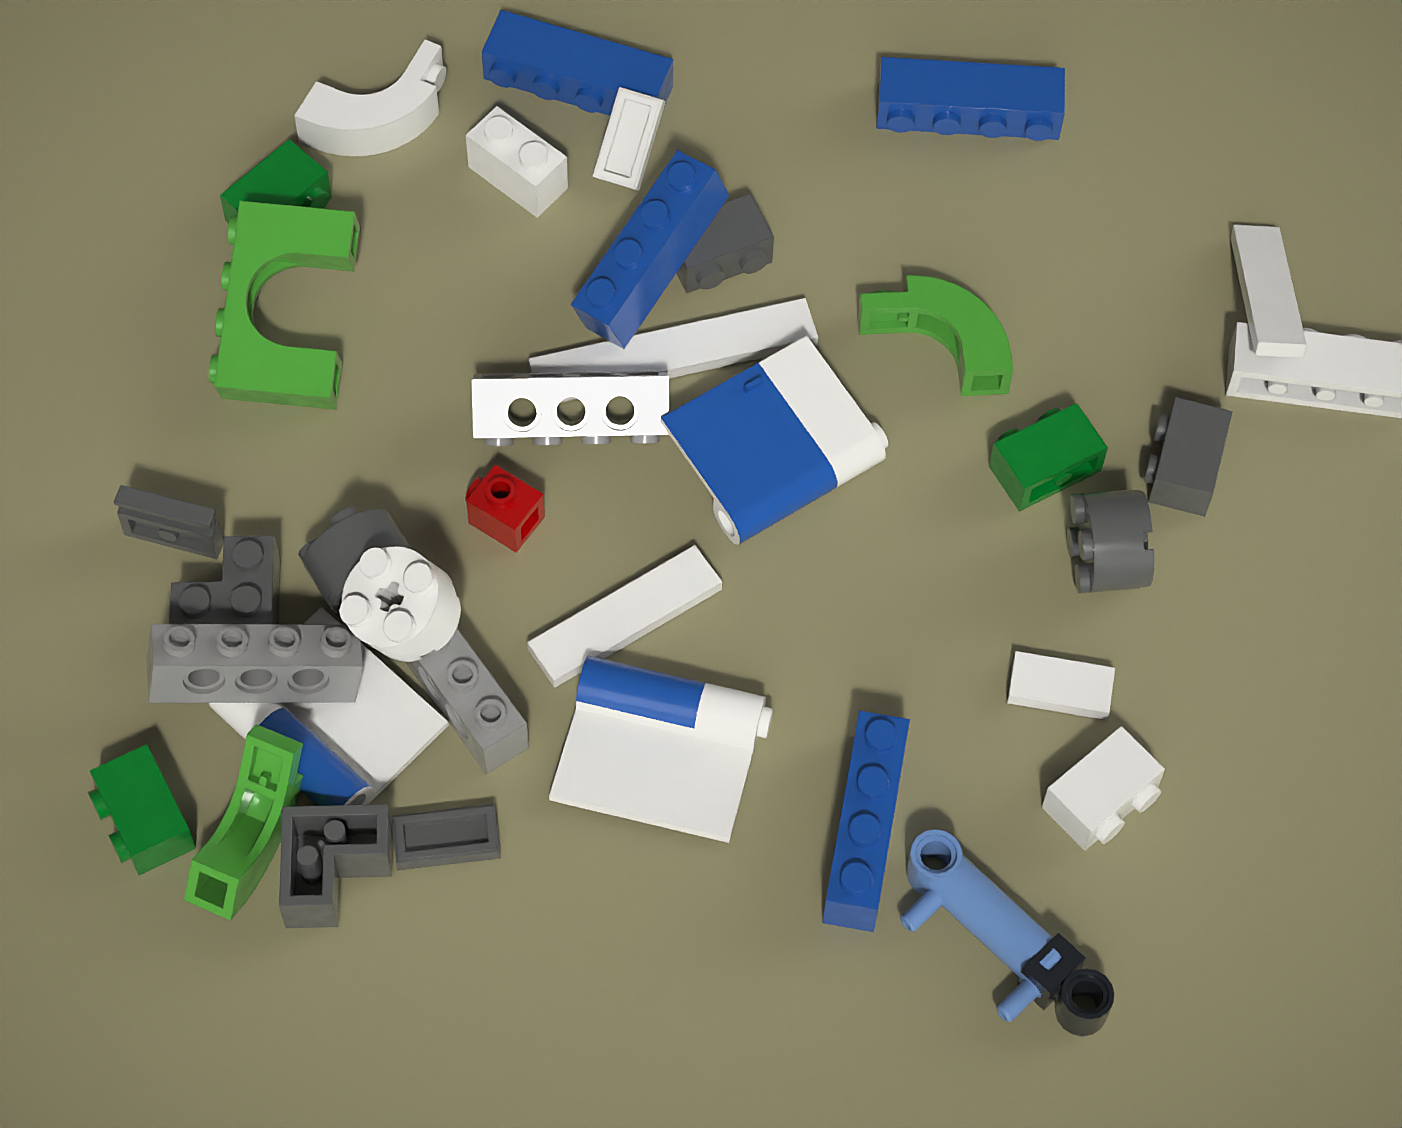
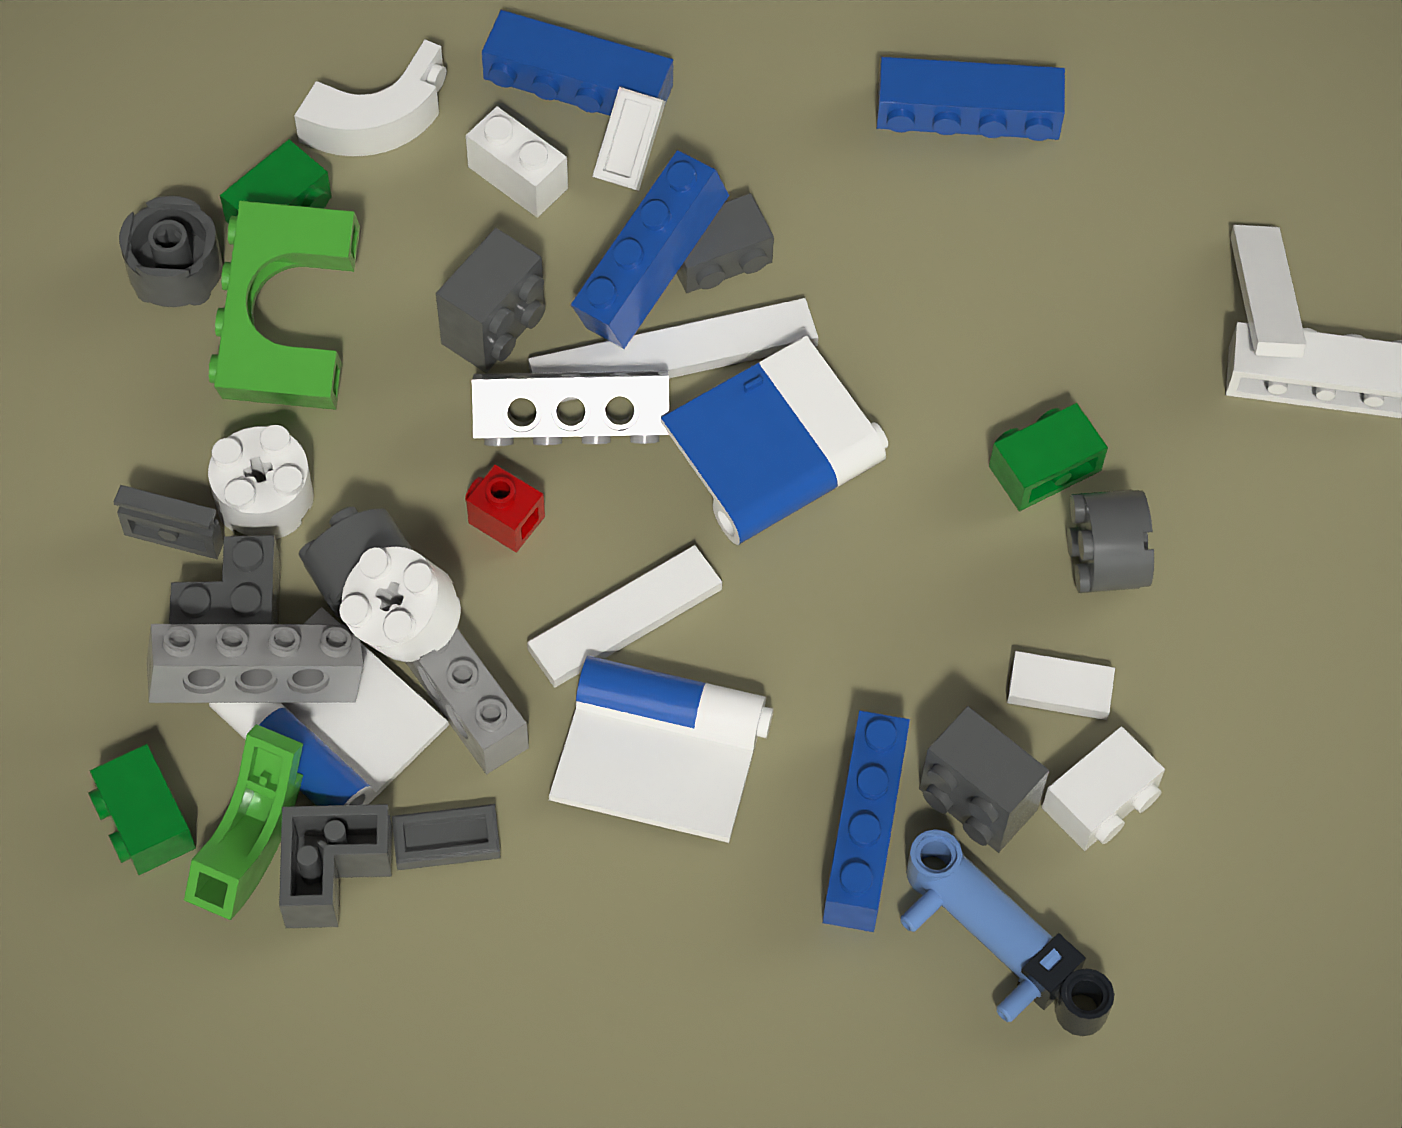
(171, 252): none -> dark grey brick
(260, 481): none -> white brick
(491, 300): none -> dark grey brick
(954, 320): bright green arch -> none
(982, 780): none -> dark grey brick
(1189, 456): dark grey brick -> none

